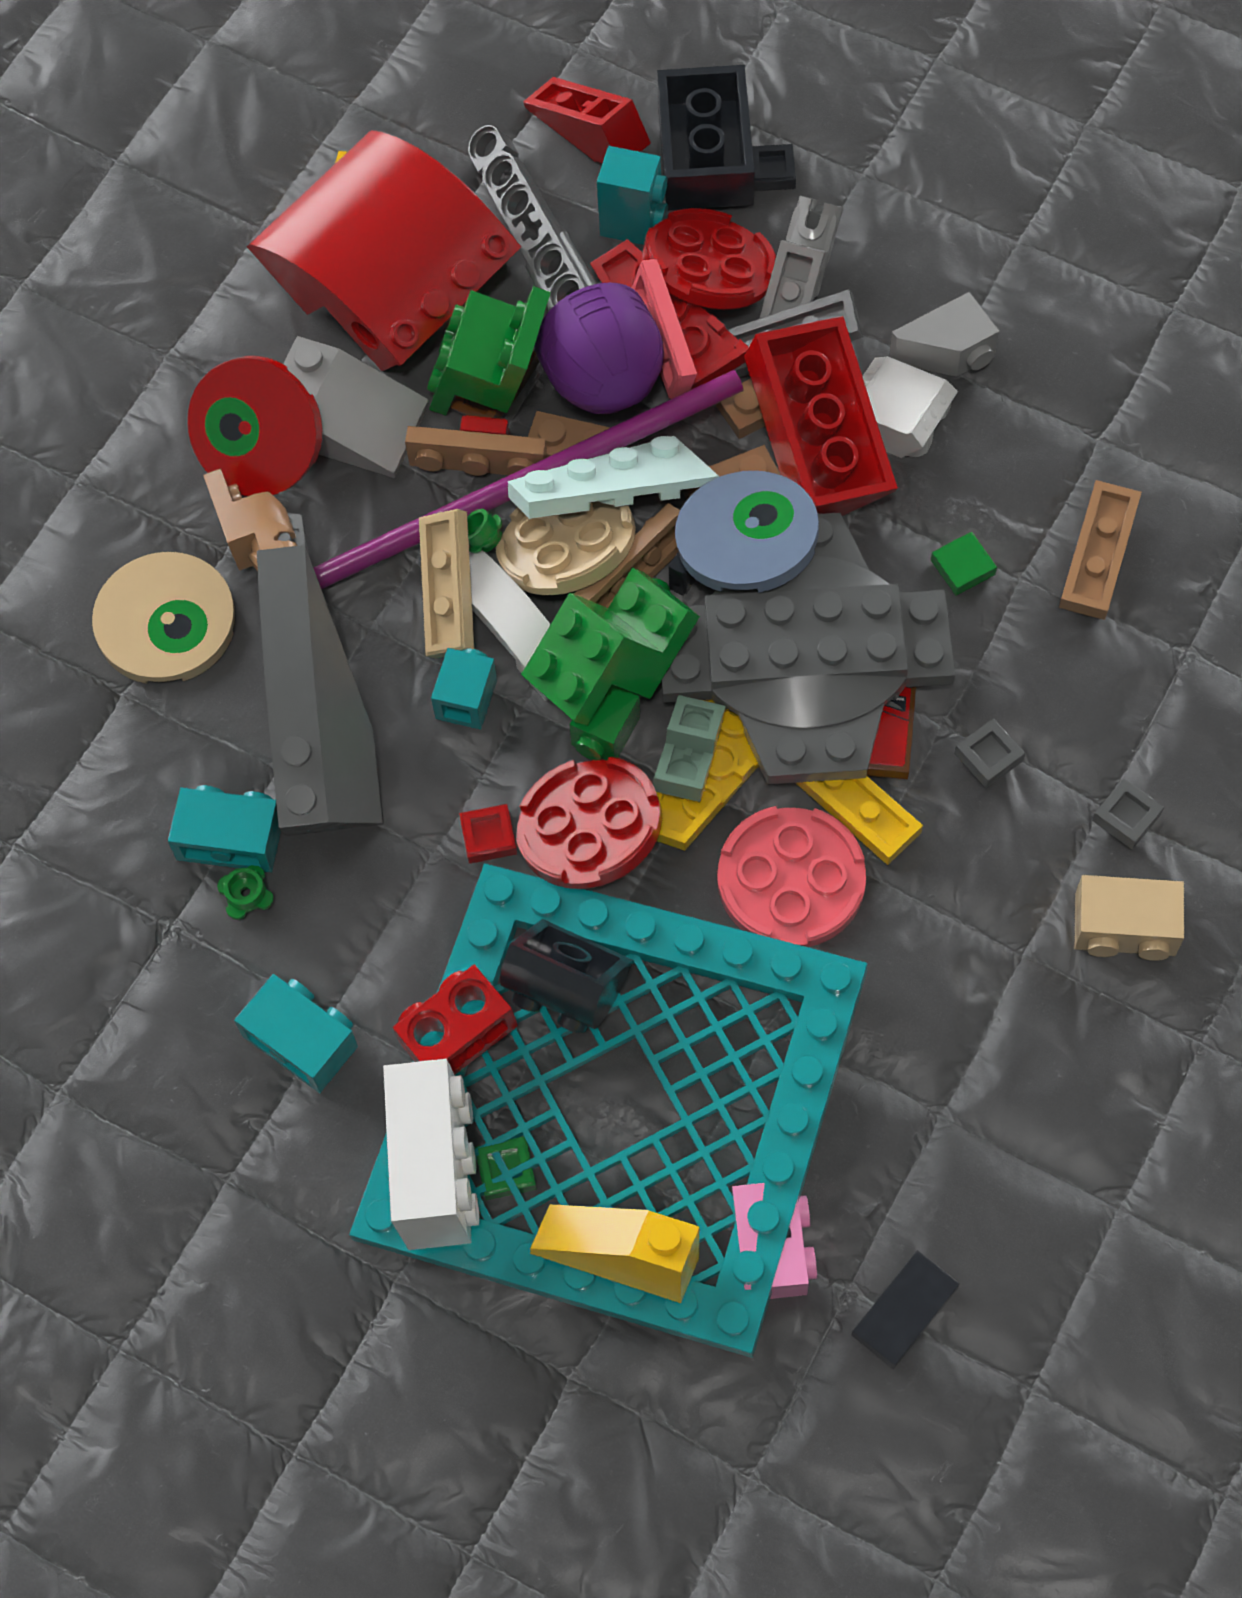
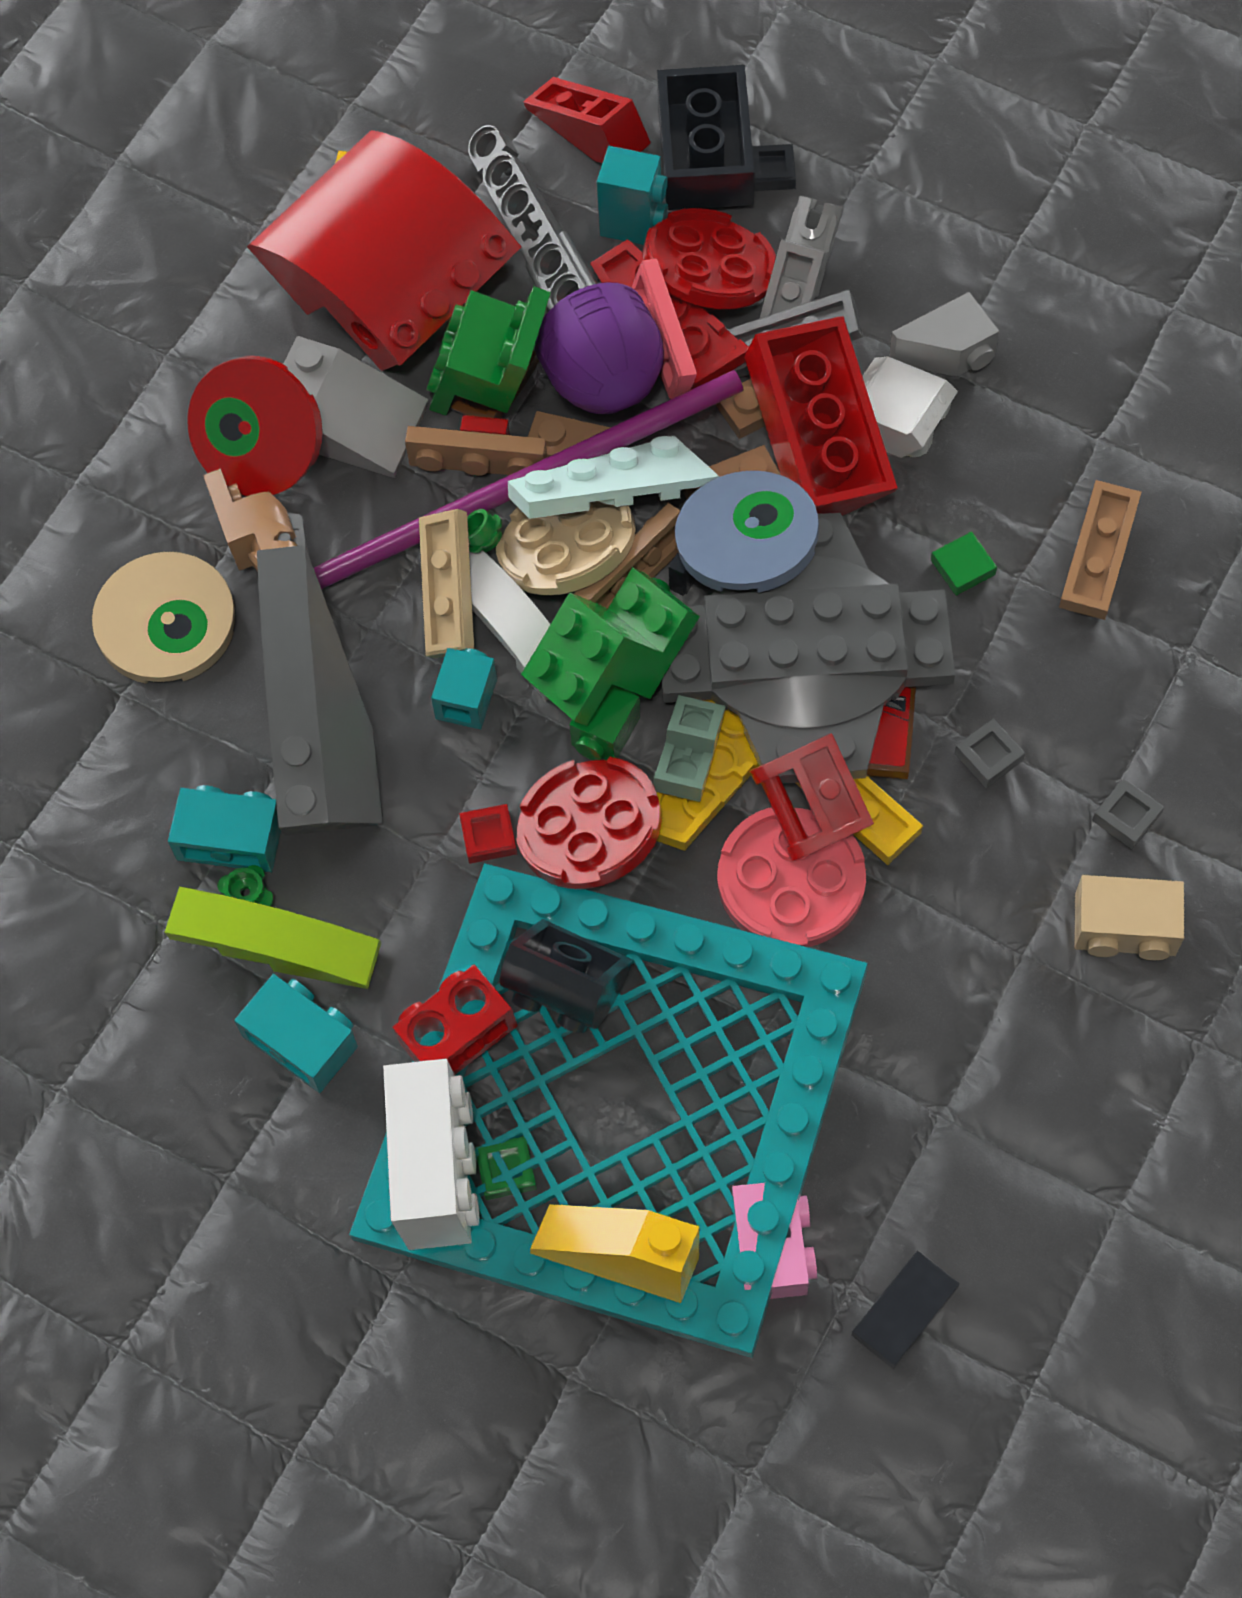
(273, 937): none -> lime slope
(827, 789): none -> red plate

